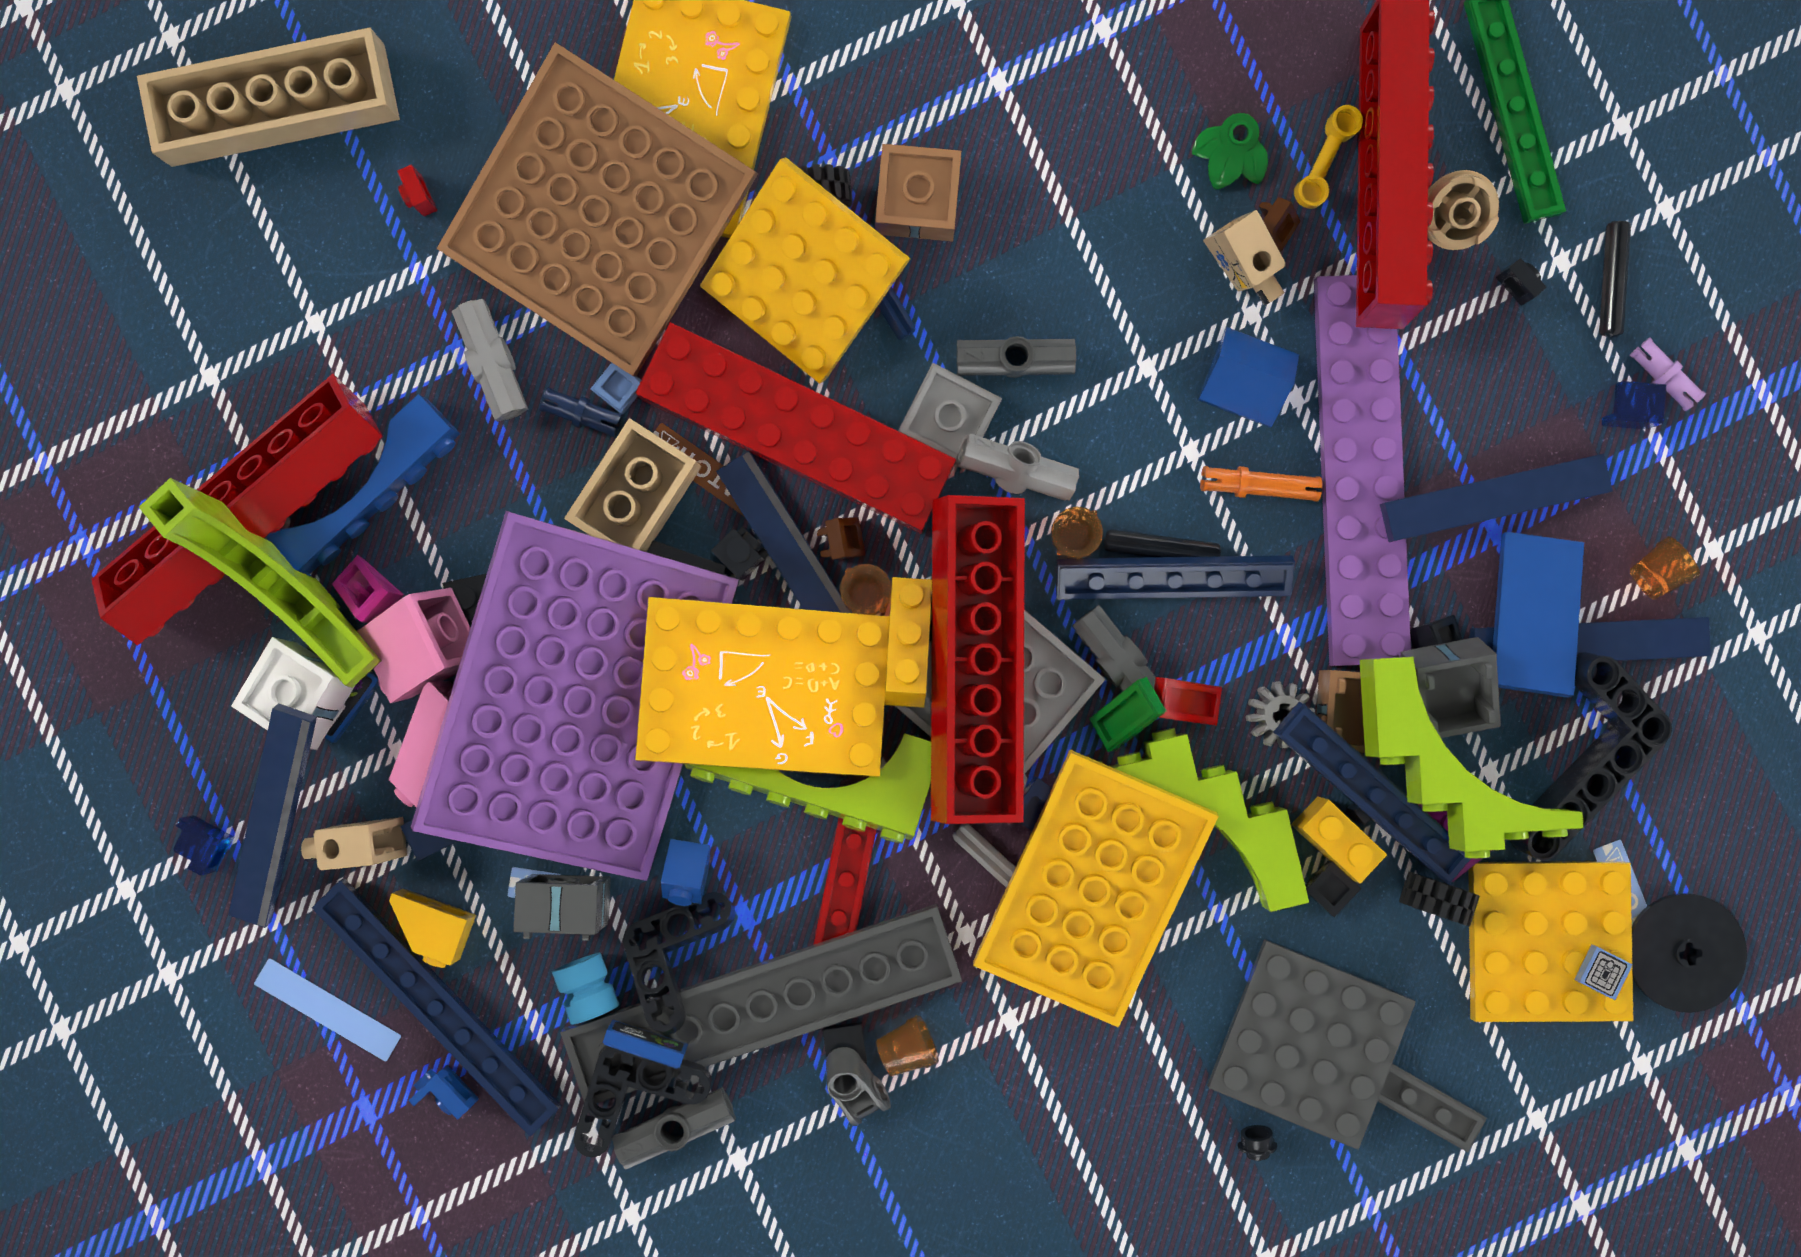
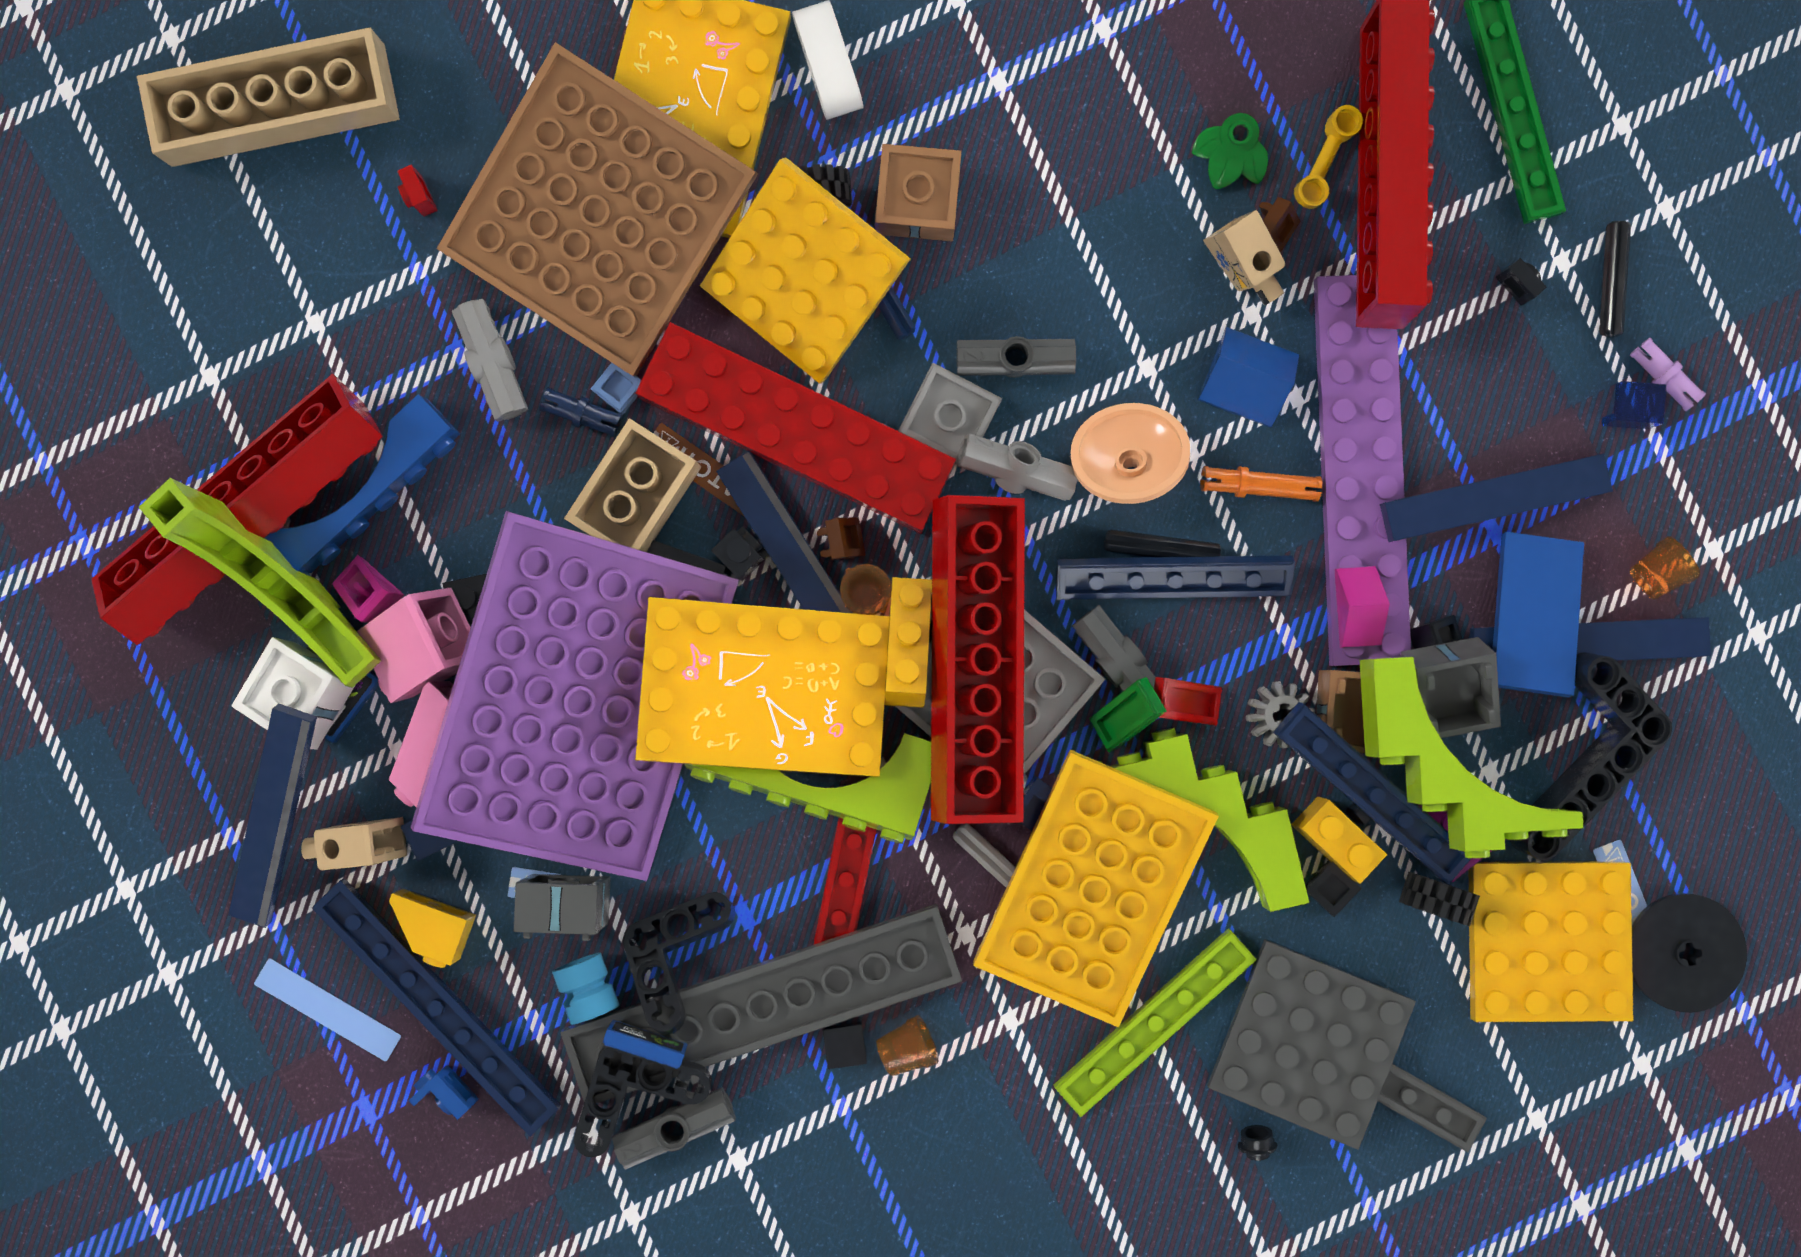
(202, 844): clear blue panel -> none
(685, 872): blue brick -> none
(827, 60): none -> white beam
(854, 1085): dark grey piece -> none
(1076, 532): clear orange piece -> none
(1126, 438): none -> light nougat dish
(1154, 1022): none -> lime tile
(1360, 606): none -> dark pink slope
(1462, 210): tan cone -> none
(1603, 972): tile -> none

